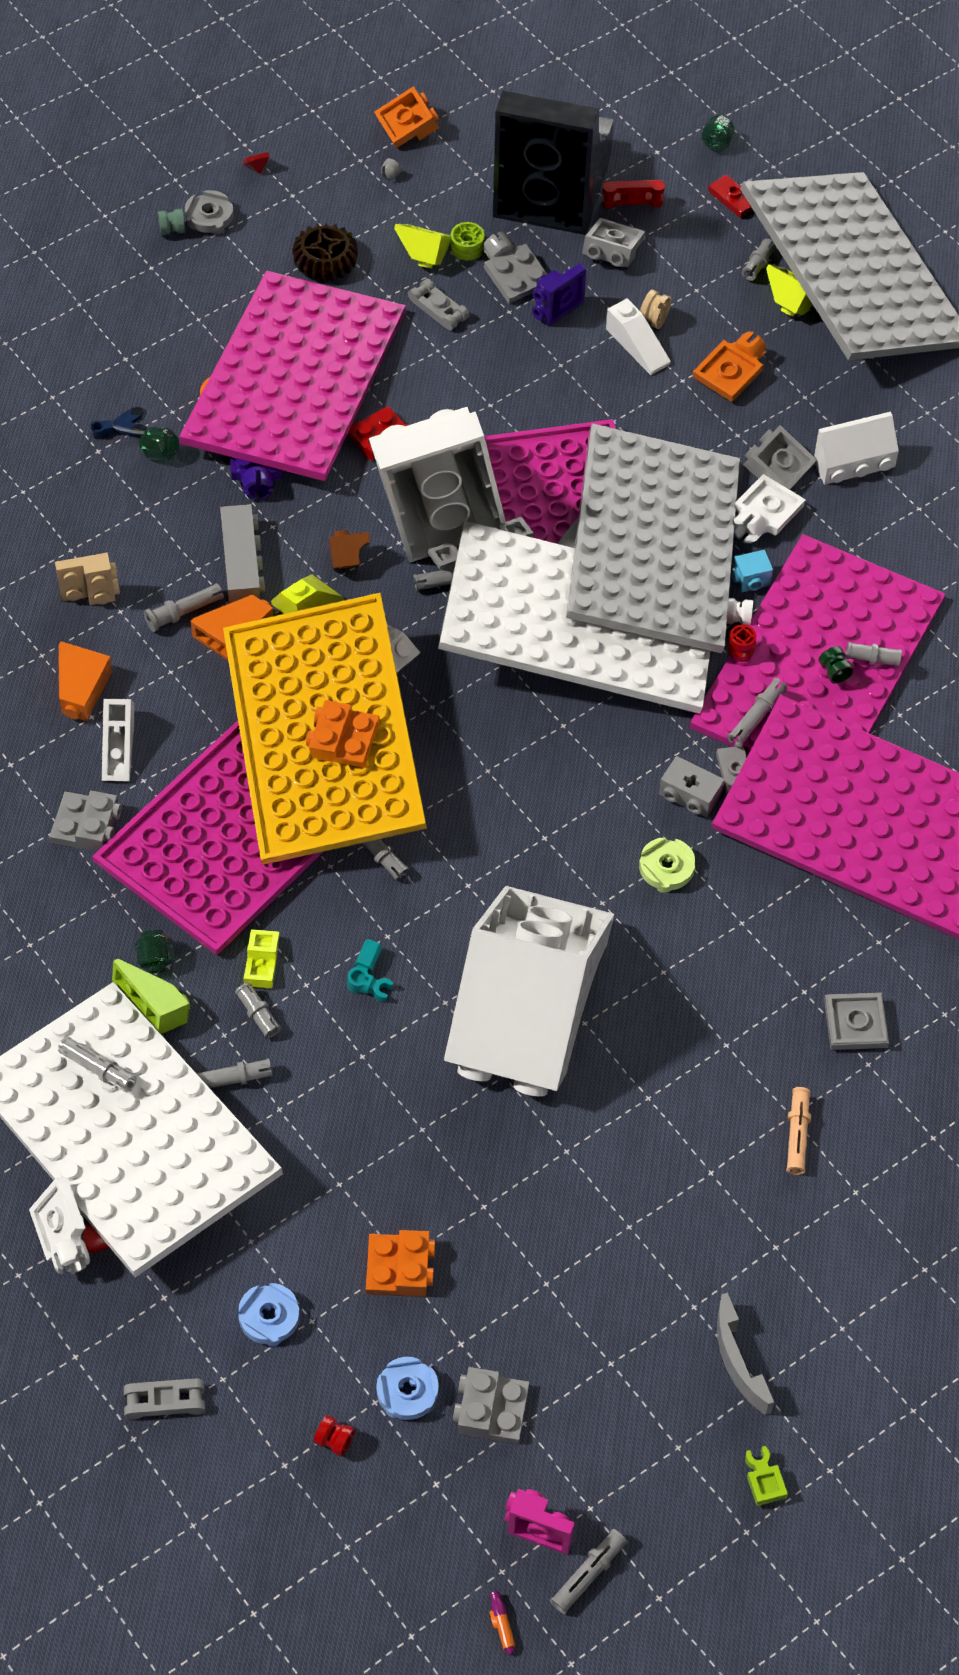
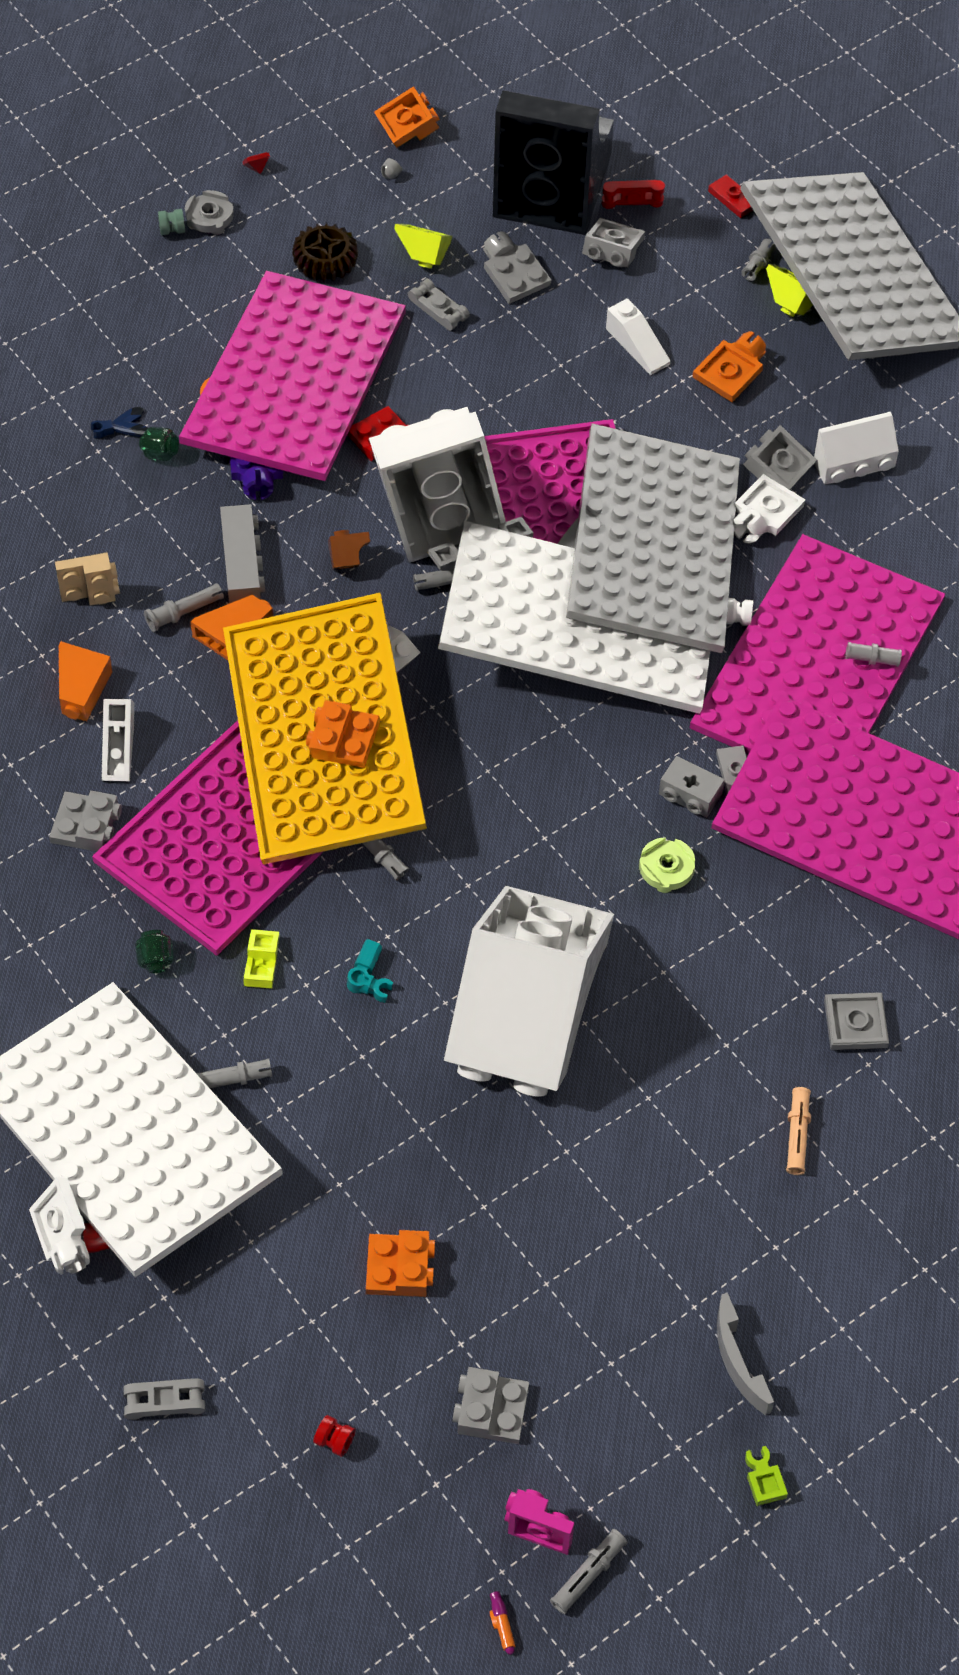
(105, 1069): light grey pin -> none
(152, 996): lime slope -> none
(258, 1010): light grey pin -> none
(272, 1330): light blue plate -> none
(305, 594): neon yellow slope -> none
(393, 1378): light blue plate -> none
(467, 241): lime wheel -> none
(559, 294): dark purple plate -> none
(656, 308): tan wheel -> none
(718, 133): clear green head -> none
(742, 642): red wheel -> none
(752, 571): medium azure brick -> none
(763, 704): light grey pin -> none
(837, 667): dark green wheel -> none

